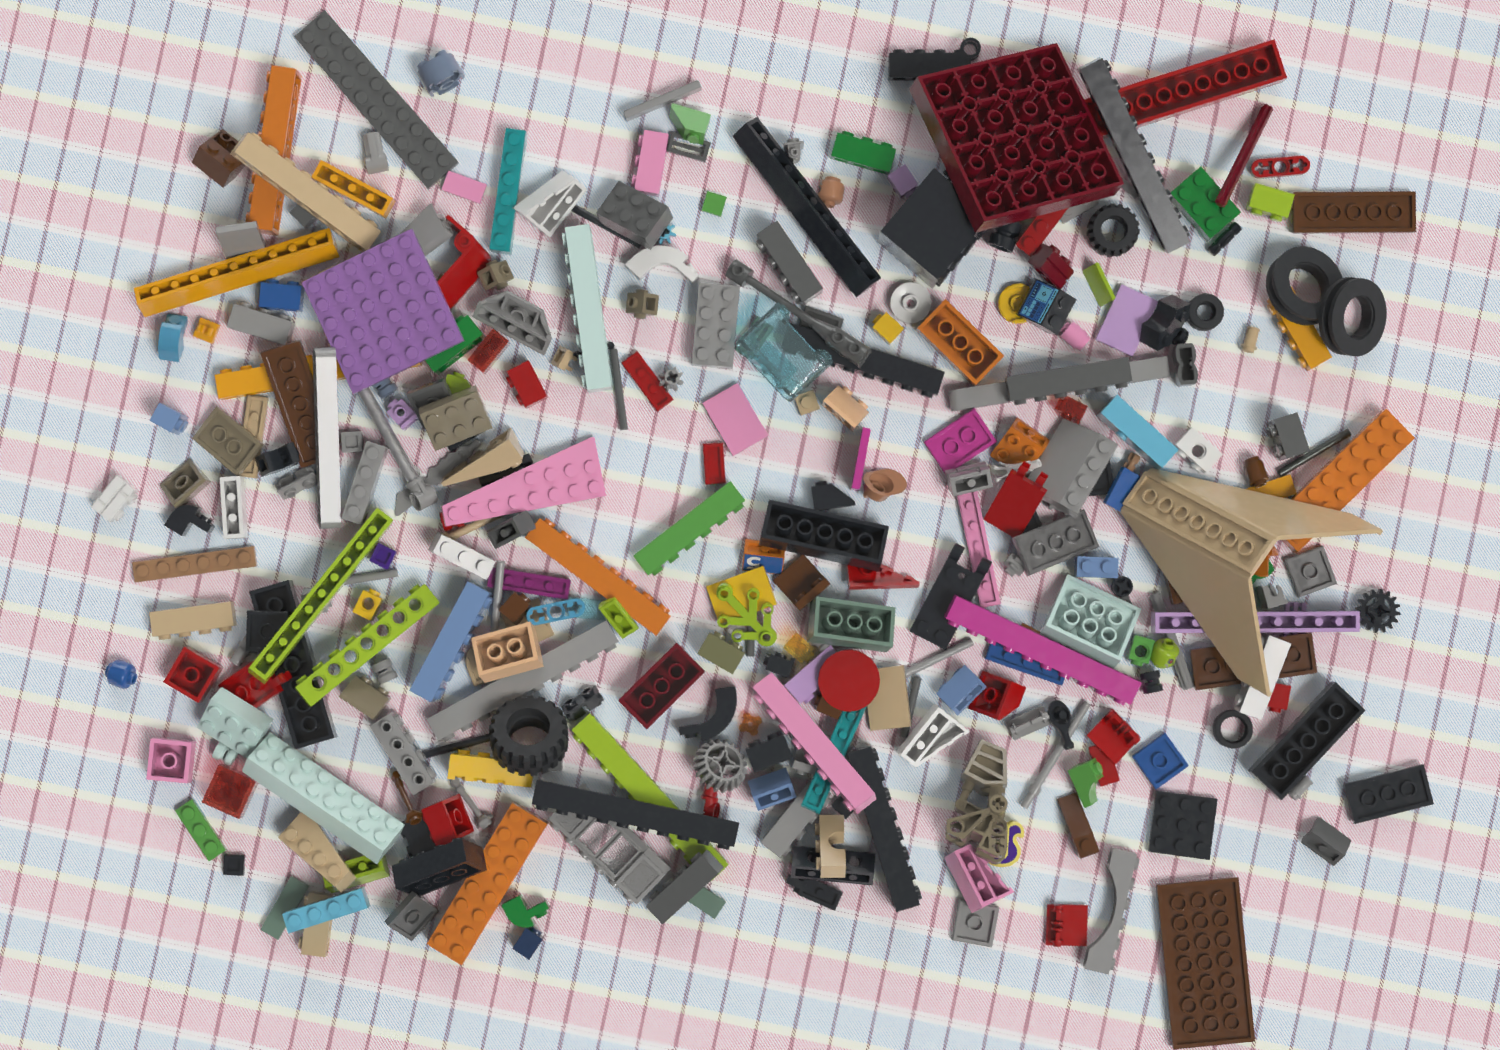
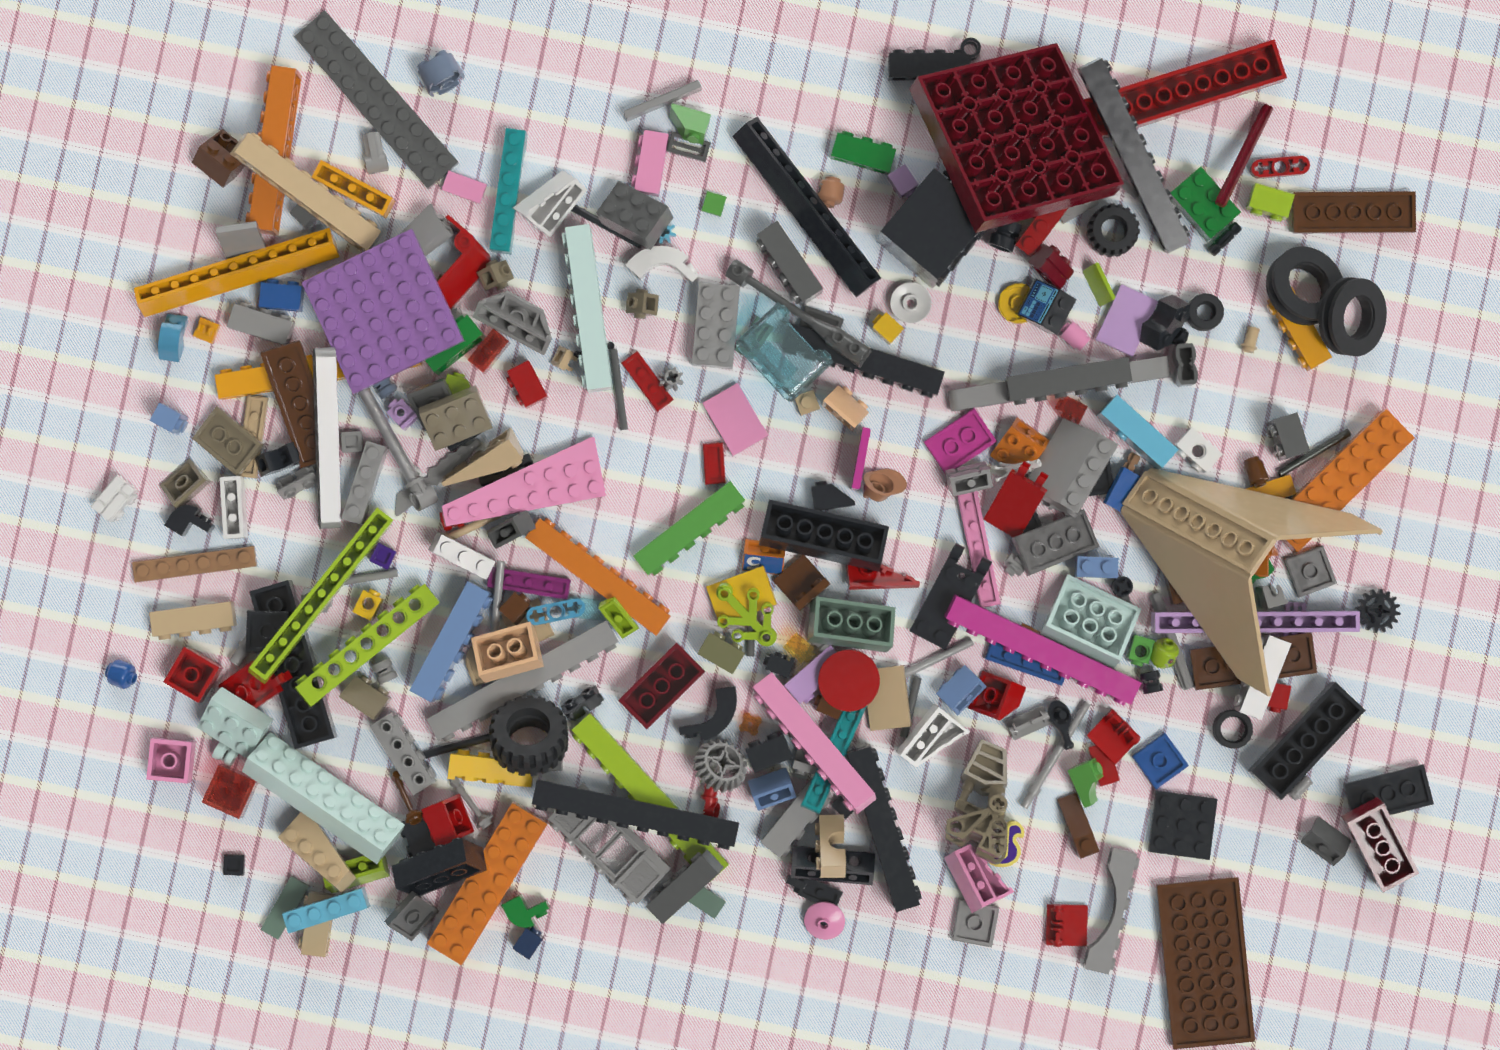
(201, 830): bright green plate -> none
(793, 148): light grey hinge -> none
(827, 913): none -> bright pink dish
(959, 342): orange brick -> none
(1380, 844): none -> brick

